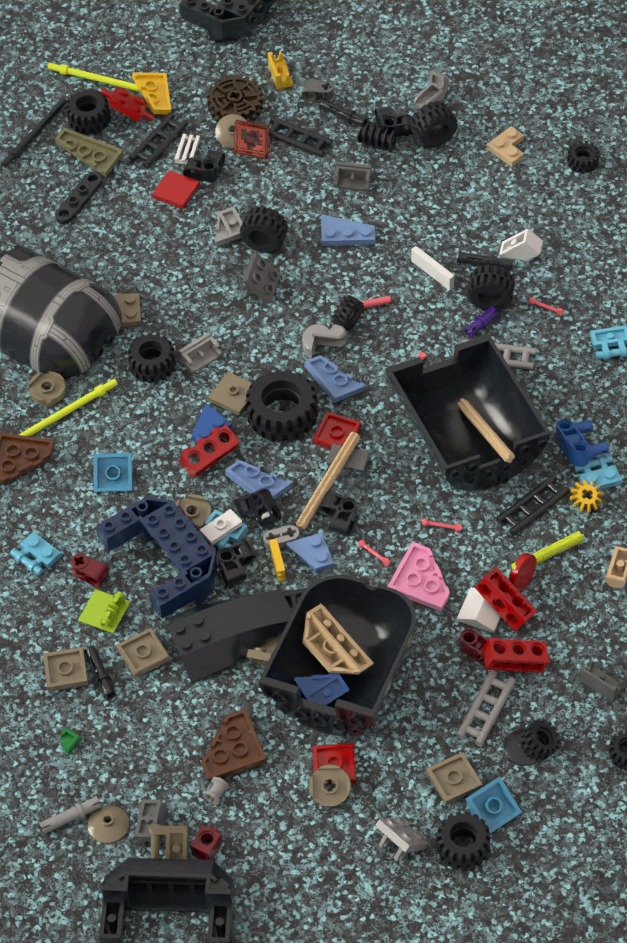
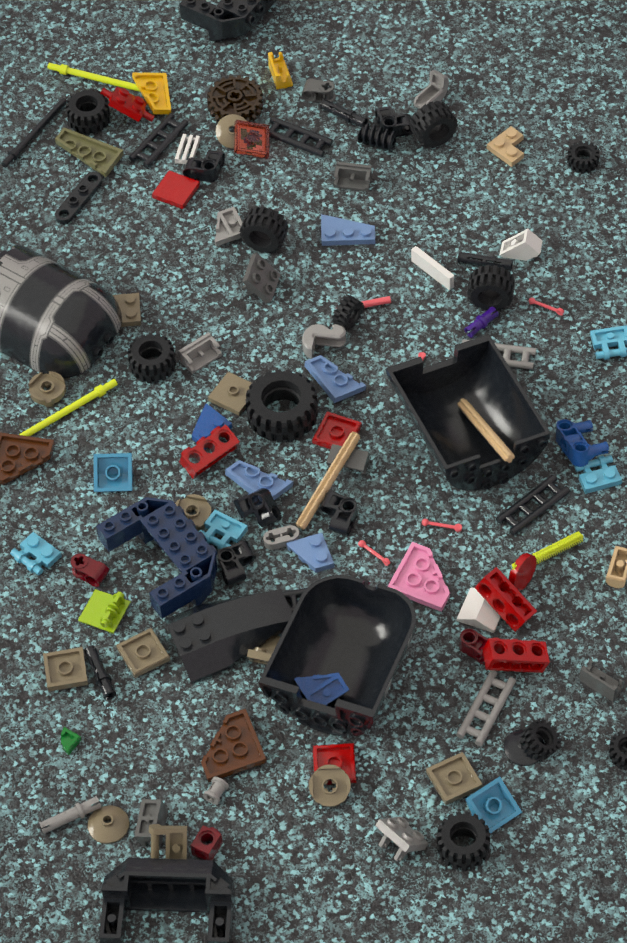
(221, 527): white plate -> none
(277, 560): yellow tile -> none
(333, 644): tan wedge -> none
(585, 489): yellow gear -> none

